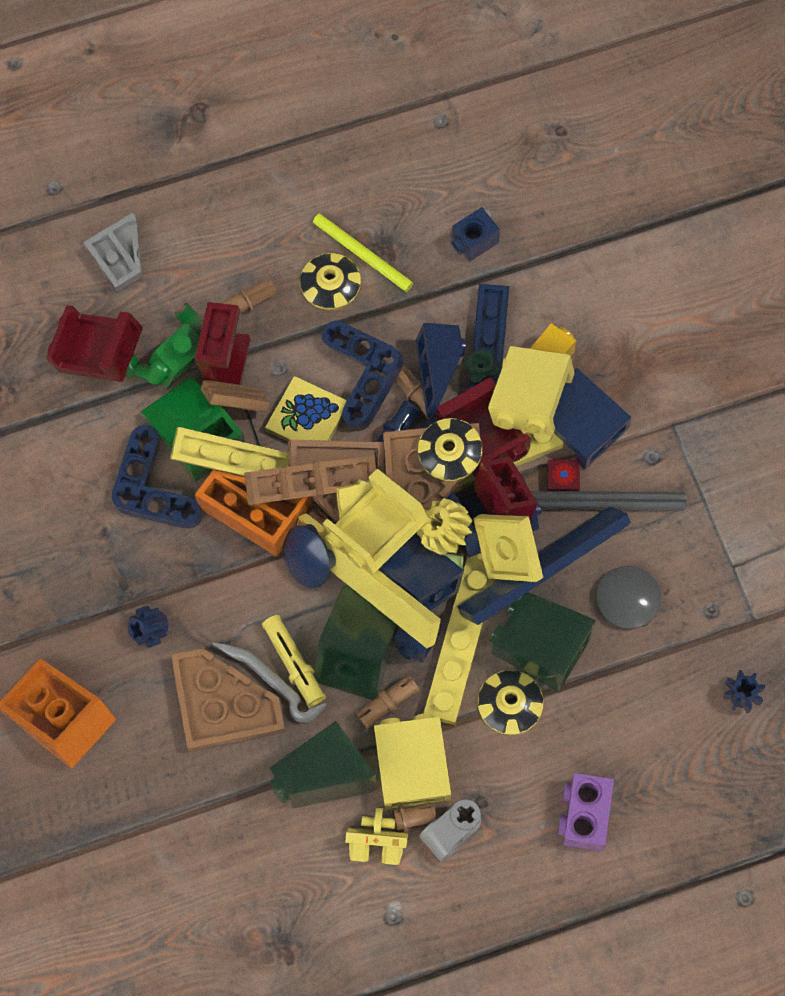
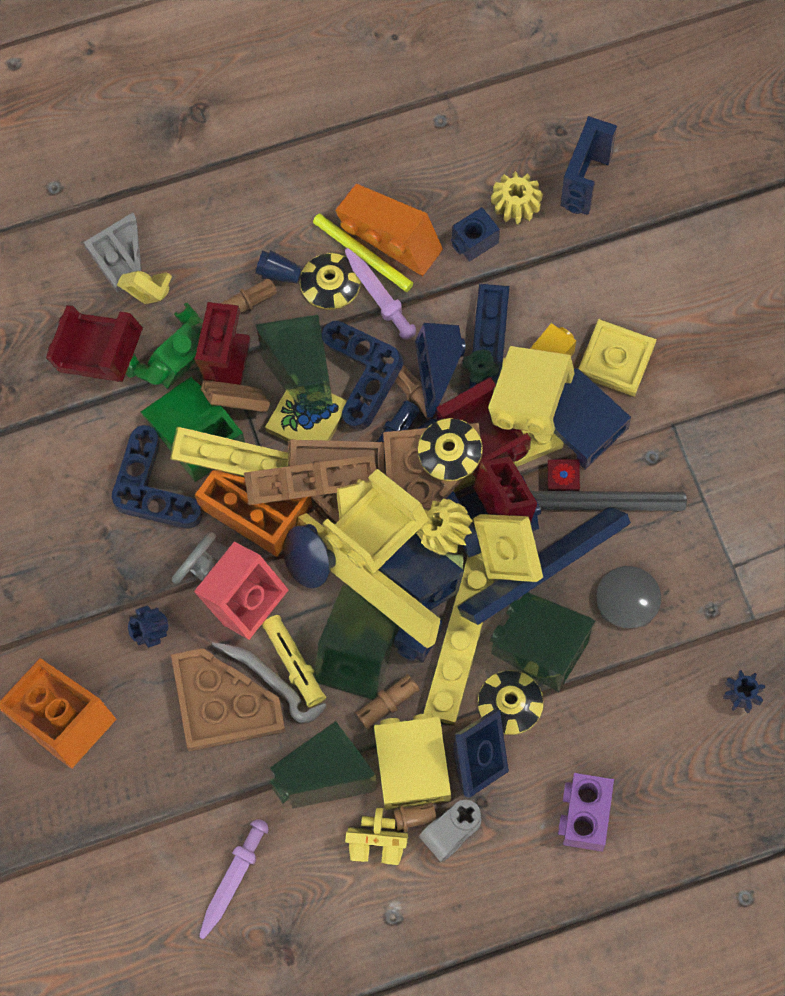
(144, 287): none -> light yellow bracket
(236, 588): none -> coral piece
(243, 857): none -> lavender sword
(277, 268): none -> dark blue cone
(298, 360): none -> clear green slope
(389, 308): none -> lavender sword
(390, 227): none -> orange wedge
(480, 753): none -> dark blue slope
(516, 197): none -> light yellow gear
(594, 144): none -> dark blue panel
(617, 357): none -> light yellow tile

